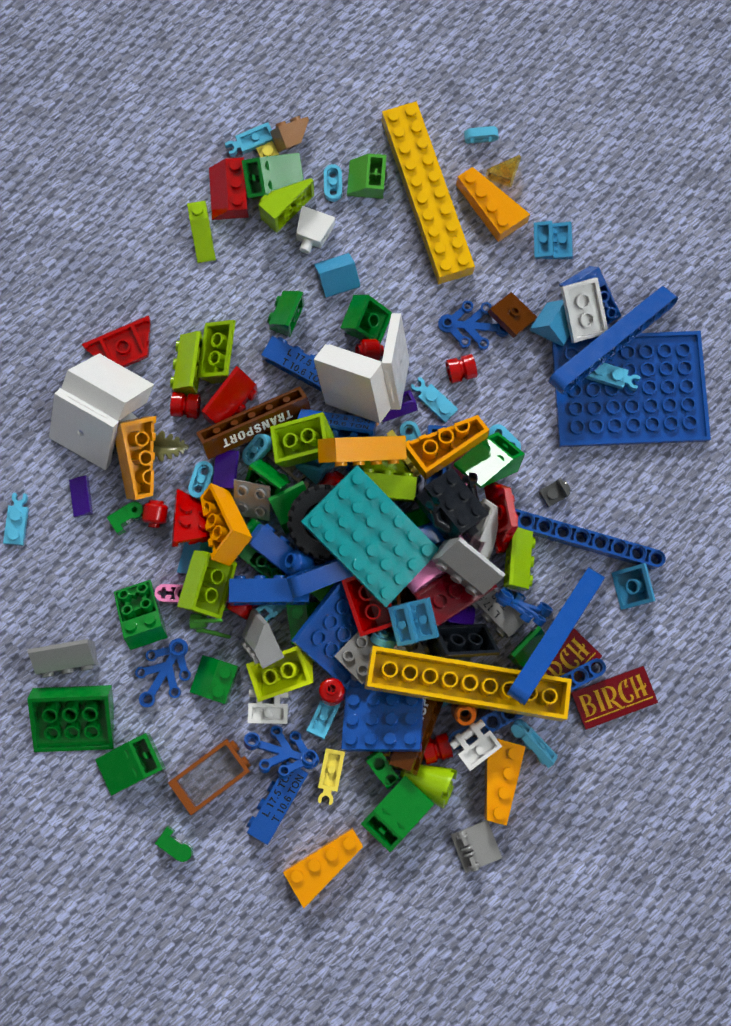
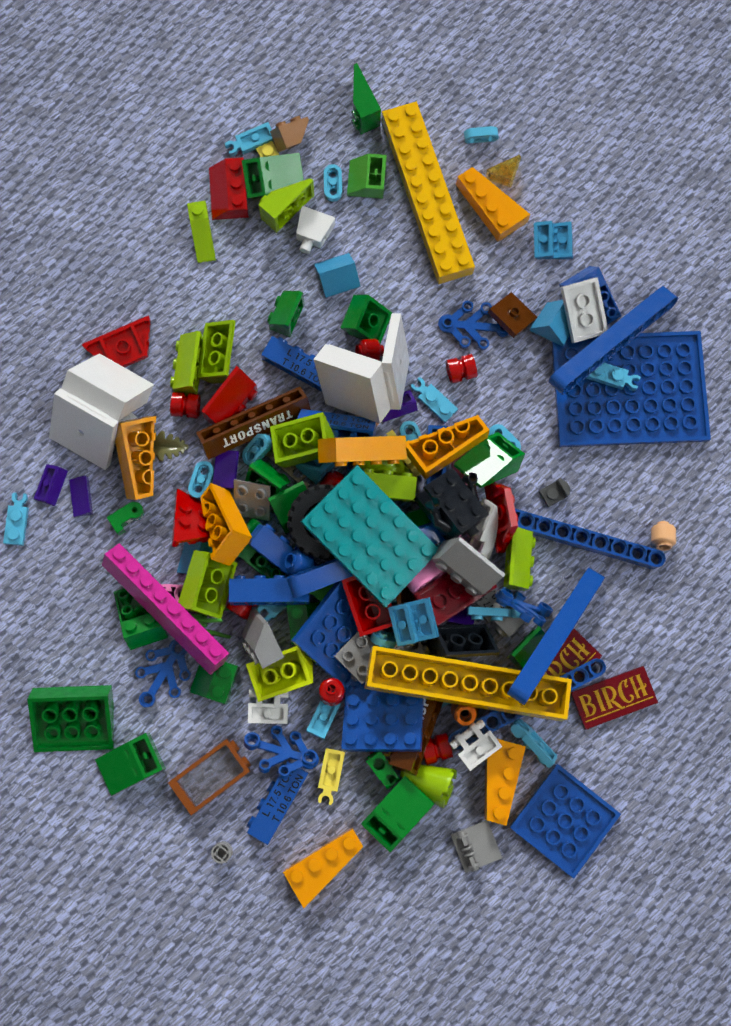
(50, 484): none -> dark purple slope
(63, 657): light grey slope -> none
(155, 513): red head -> none
(165, 609): none -> dark pink brick
(174, 847): green leg -> none
(221, 852): none -> light grey wheel
(366, 109): none -> green slope
(496, 614): none -> medium azure plate
(565, 820): none -> blue plate
(633, 586): dark azure slope -> none
(663, 536): none -> light nougat head

